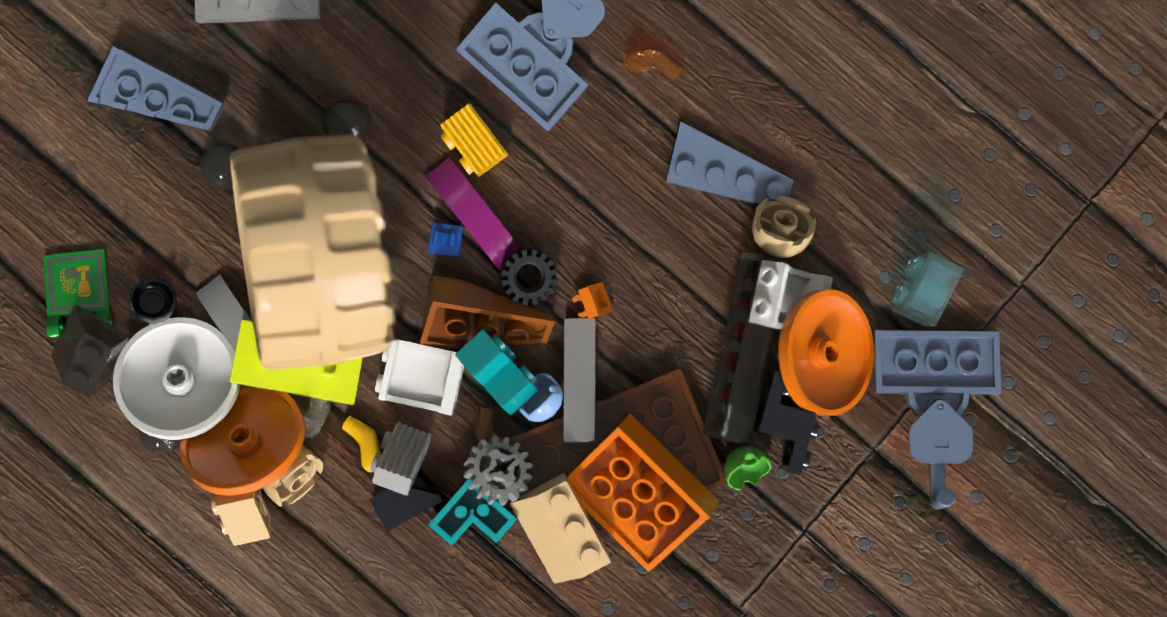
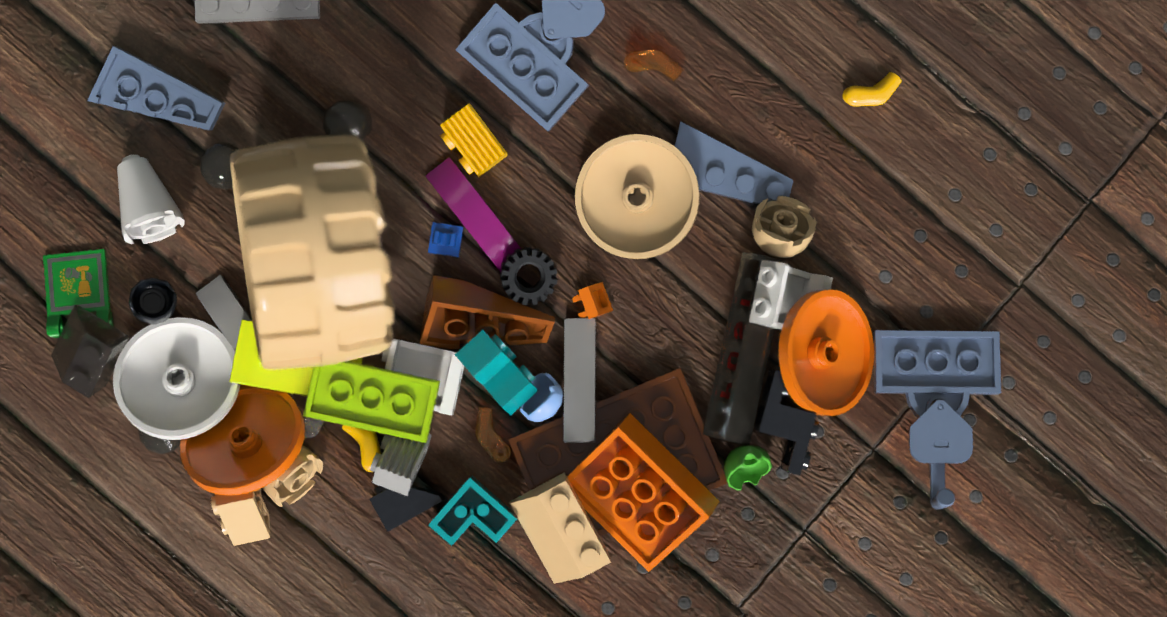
(145, 203): none -> white cone
(373, 399): none -> lime plate
(498, 456): light grey gear -> none
(637, 196): none -> tan dish
(872, 95): none -> yellow arm
(926, 289): clear light blue brick -> none

